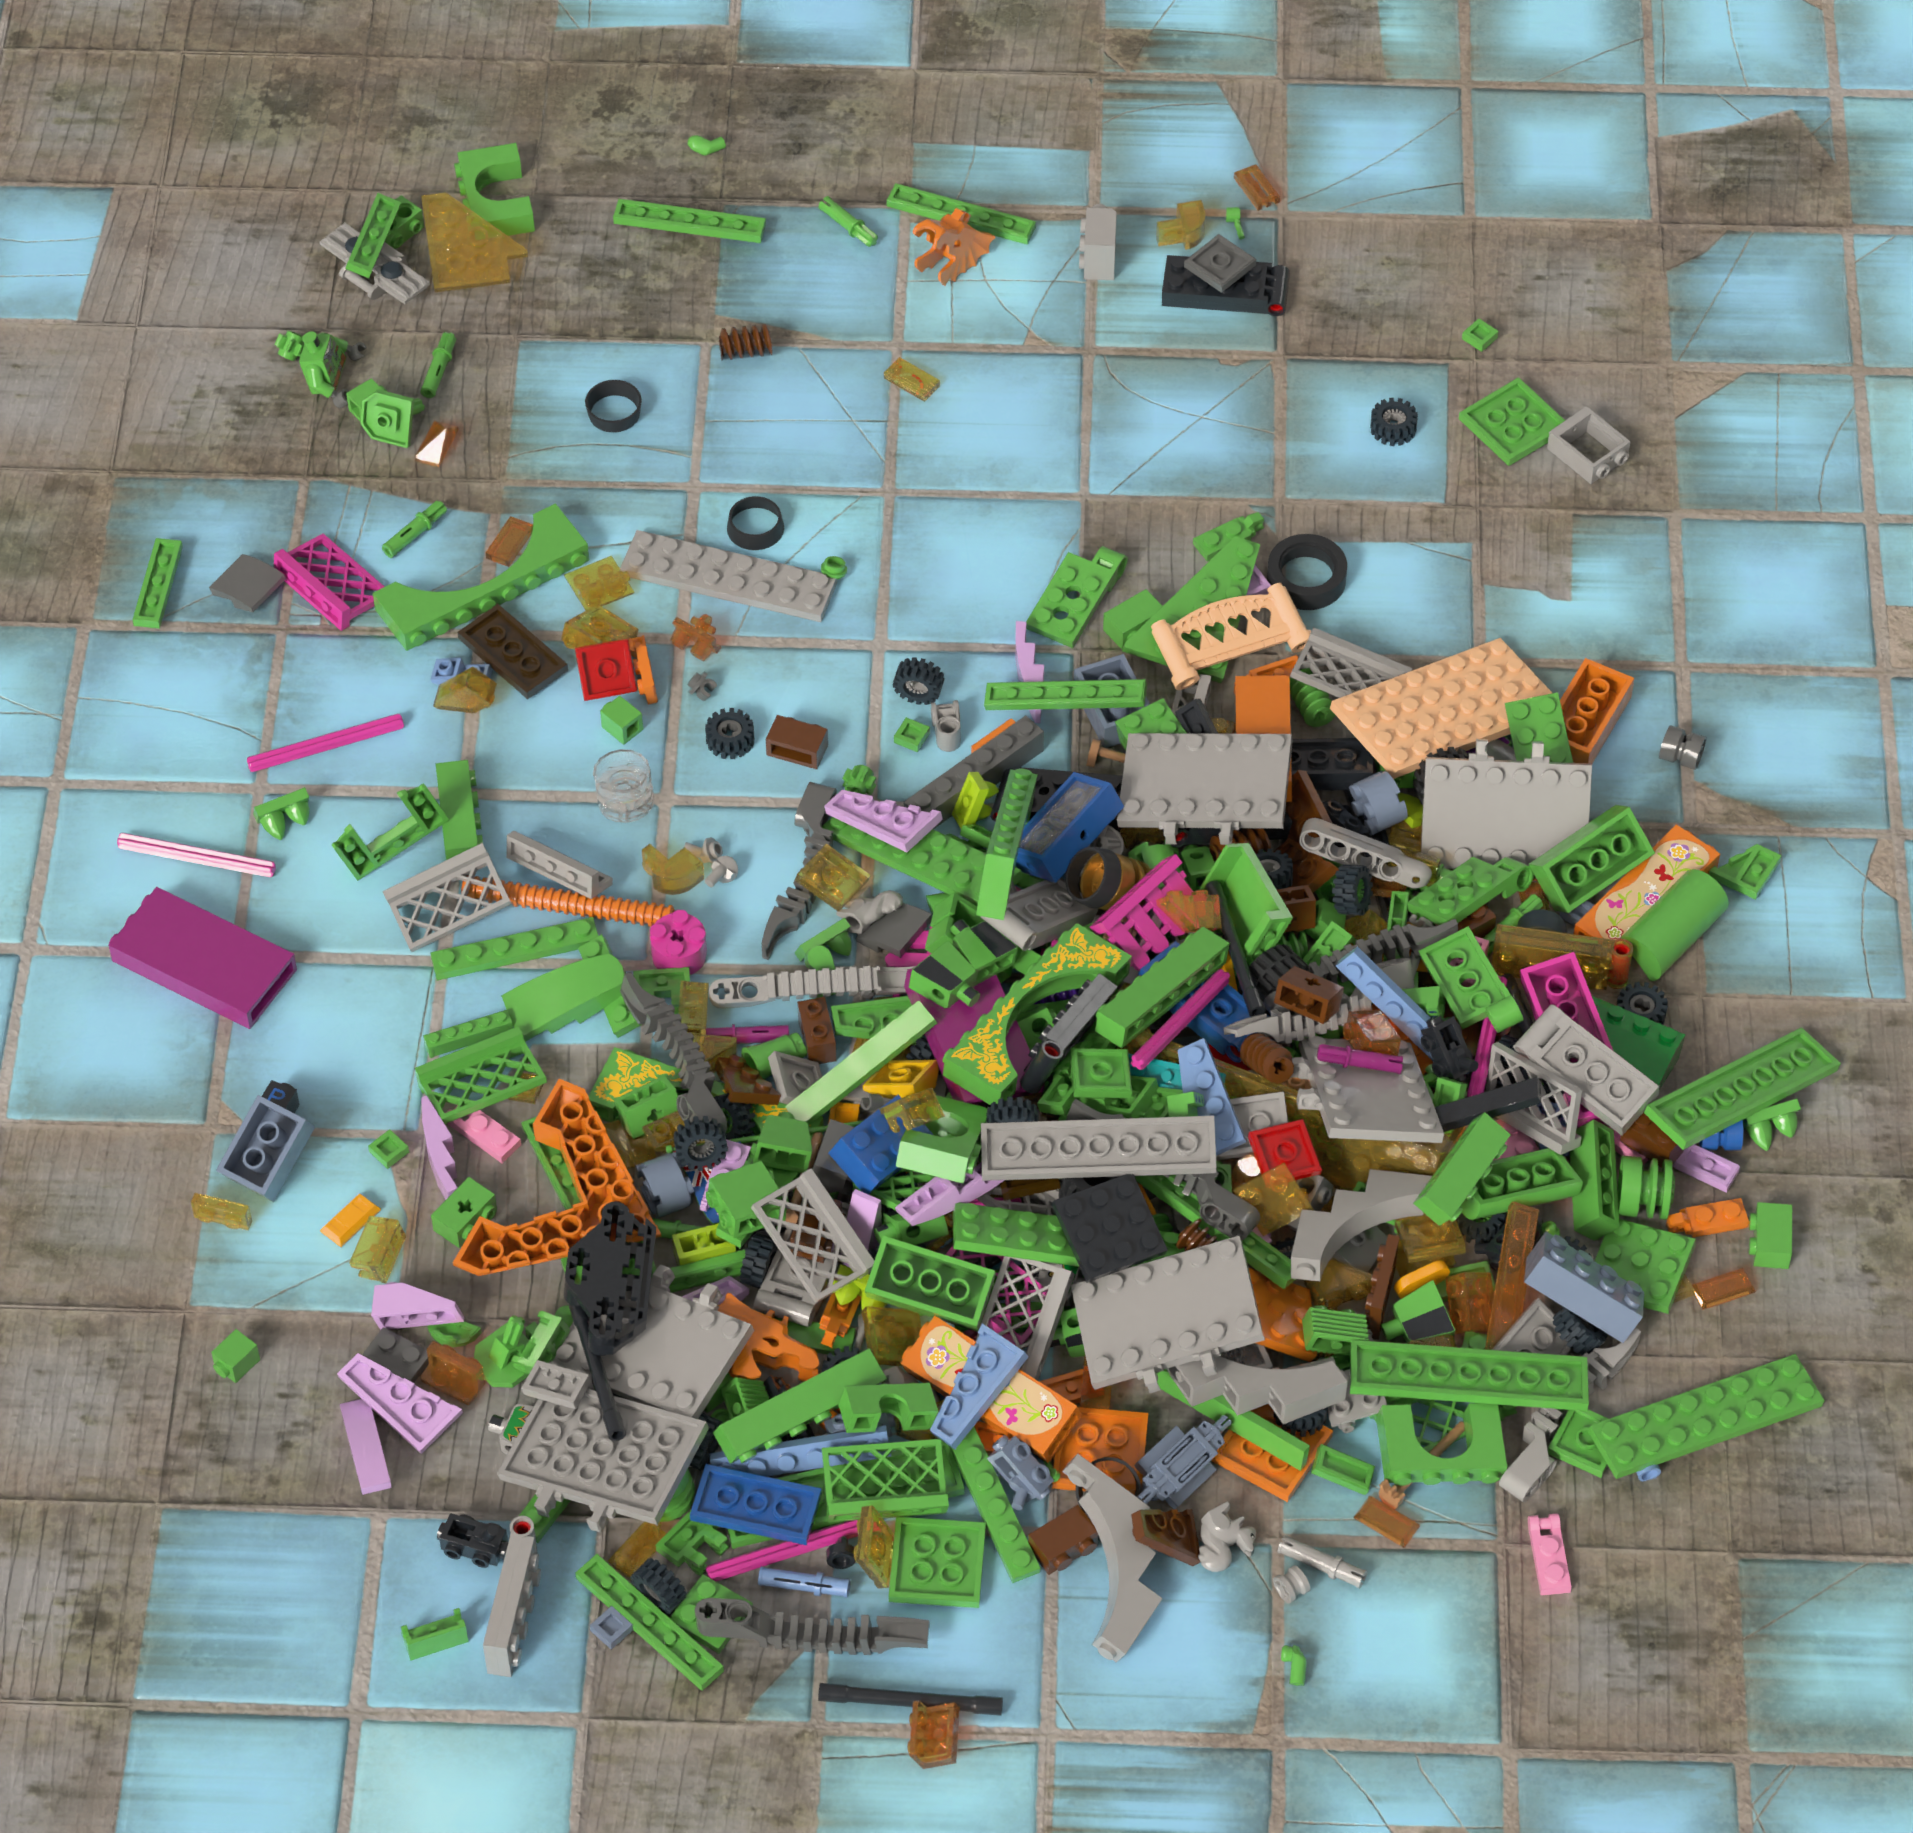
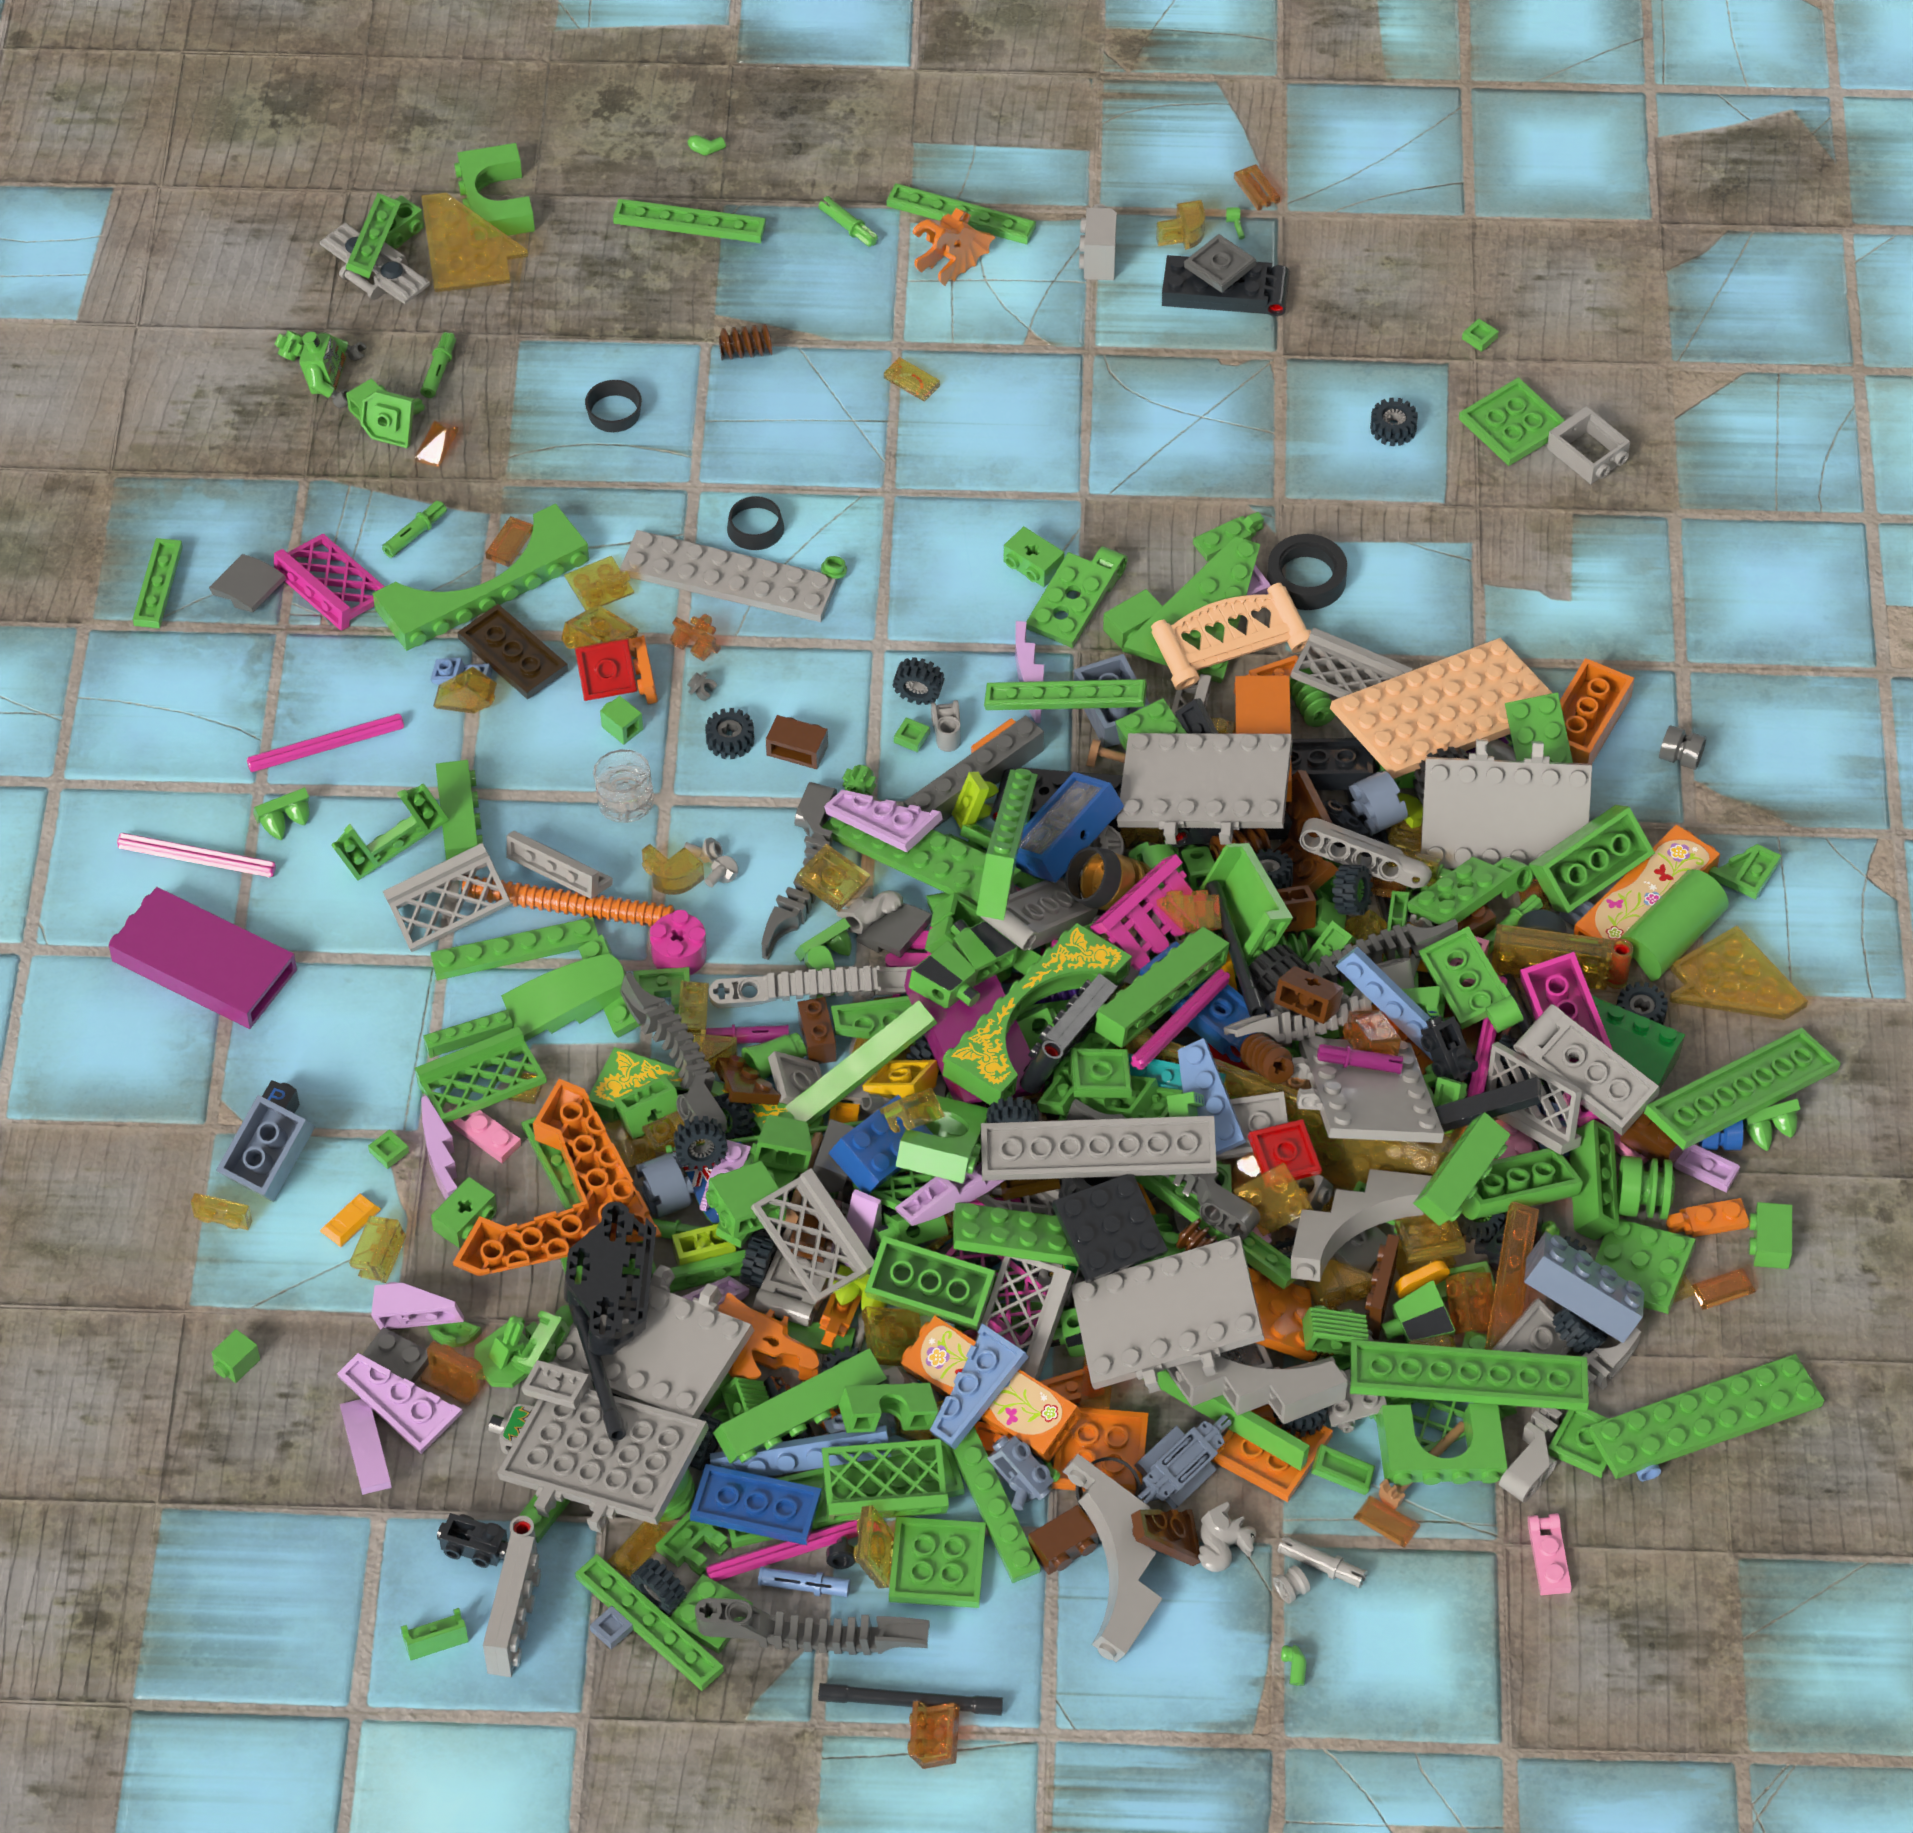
(1032, 556): none -> bright green brick
(1735, 978): none -> clear yellow wing

